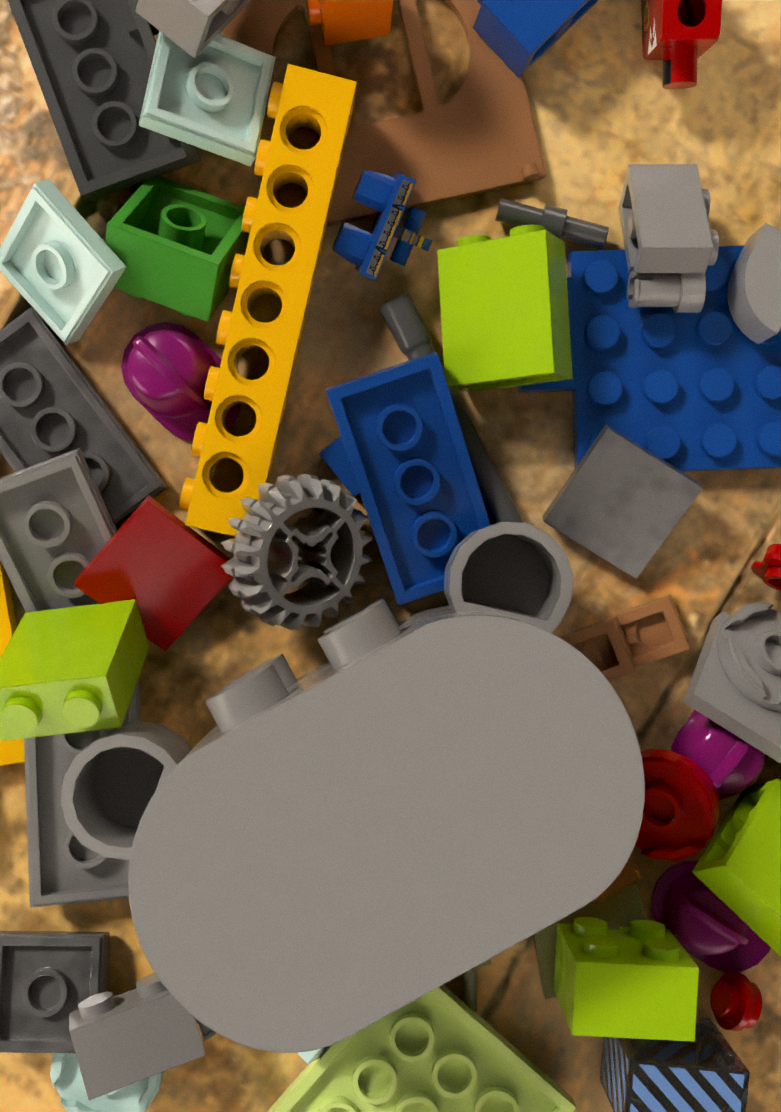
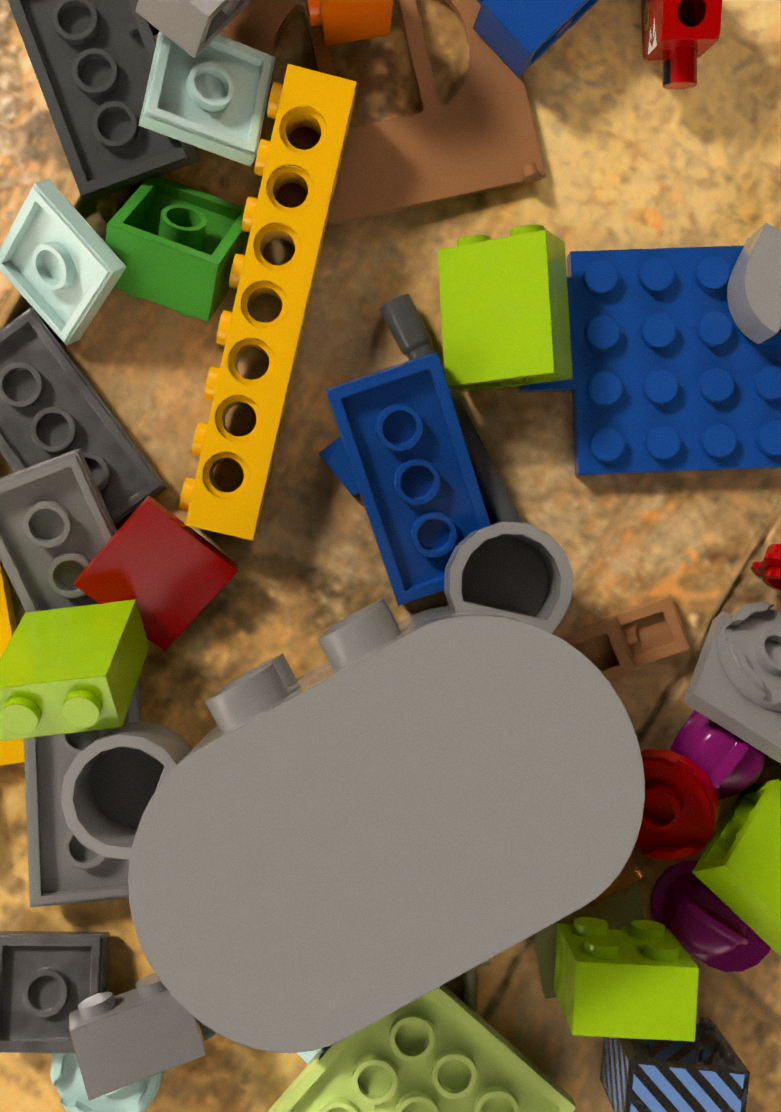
(168, 374): magenta piece -> none
(267, 557): light grey gear -> none
(390, 198): blue hips -> none
(555, 221): dark grey bar -> none
(621, 501): flat silver tile -> none
(667, 236): light grey hinge -> none
(736, 1002): red plate -> none

